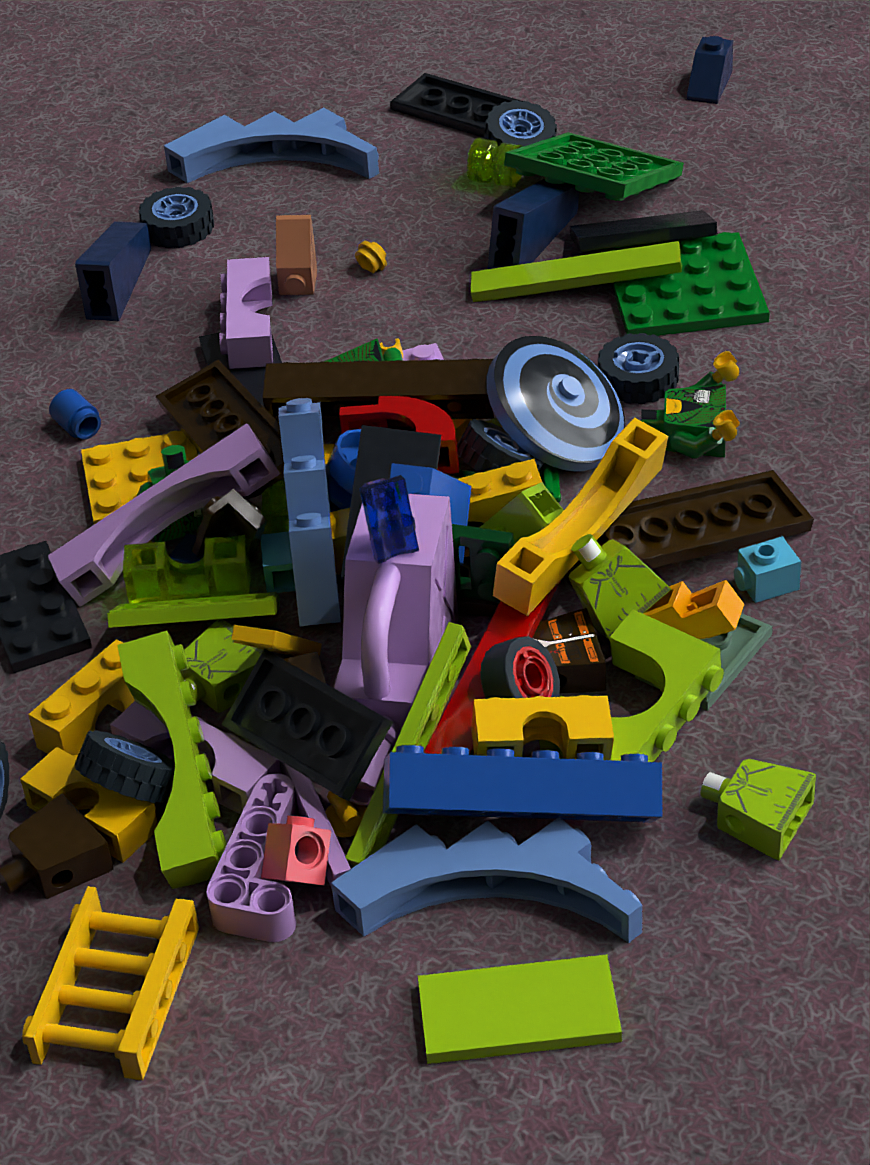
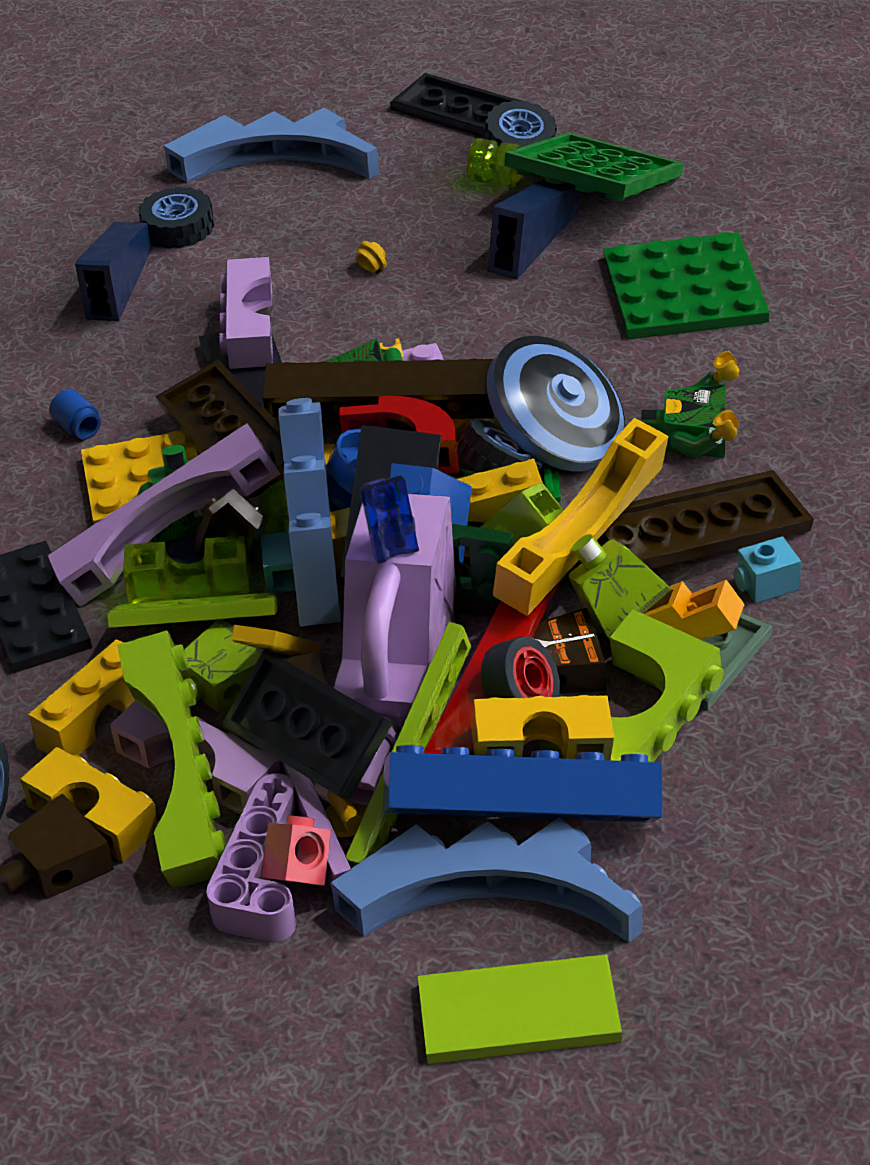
(125, 766): black wheel -> none
(146, 1007): yellow fence -> none
(295, 255): nougat slope -> none
(576, 271): lime tile -> none
(640, 367): black wheel -> none
(643, 230): black tile -> none
(710, 69): dark blue slope -> none
(761, 803): lime torso -> none

